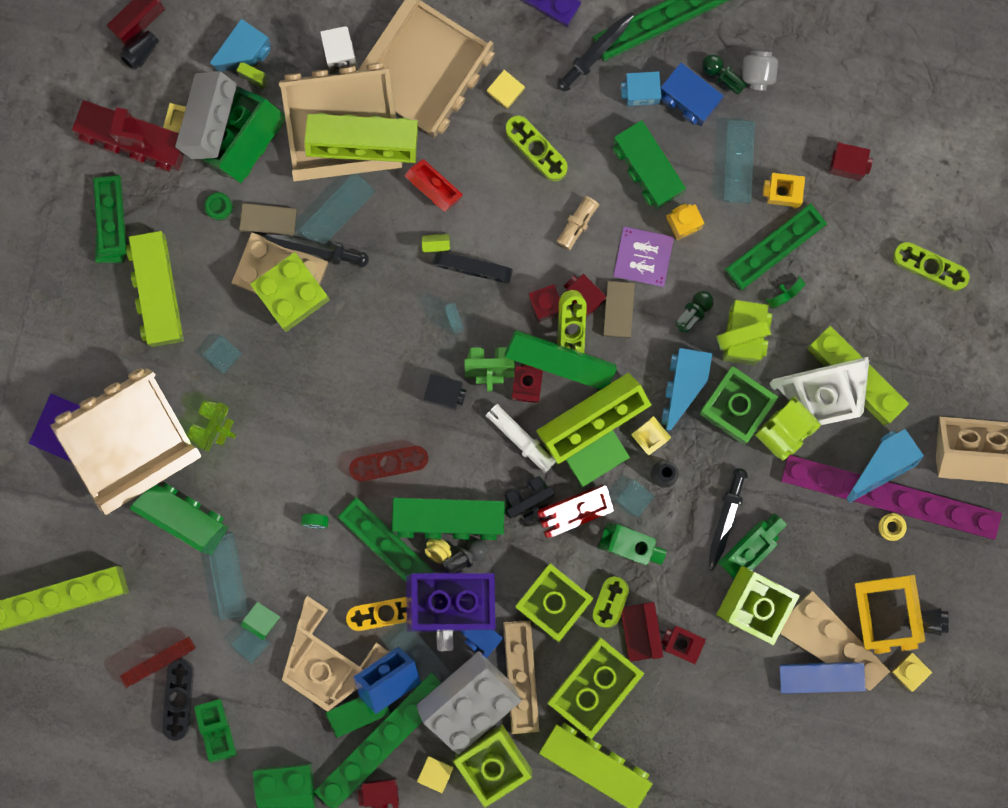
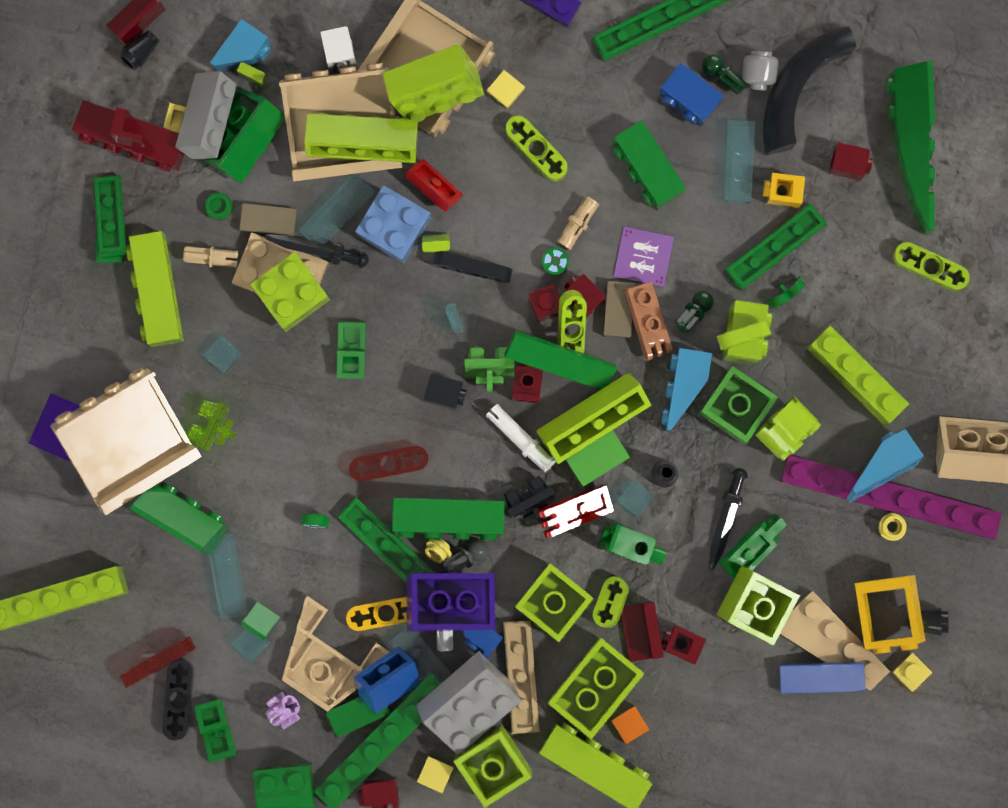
(210, 256): none -> tan axle
(282, 710): none -> lavender gear
(351, 349): none -> green slope
(393, 224): none -> medium blue brick
(433, 83): none -> lime brick
(555, 261): none -> green tile
(582, 65): black sword -> none
(630, 724): none -> orange tile
(641, 89): dark azure brick -> none
(648, 320): none -> nougat hinge
(651, 435): light yellow plate -> none
(685, 220): yellow brick -> none
(783, 97): none -> black brick
(830, 391): white wing -> none
(912, 119): none -> green wedge

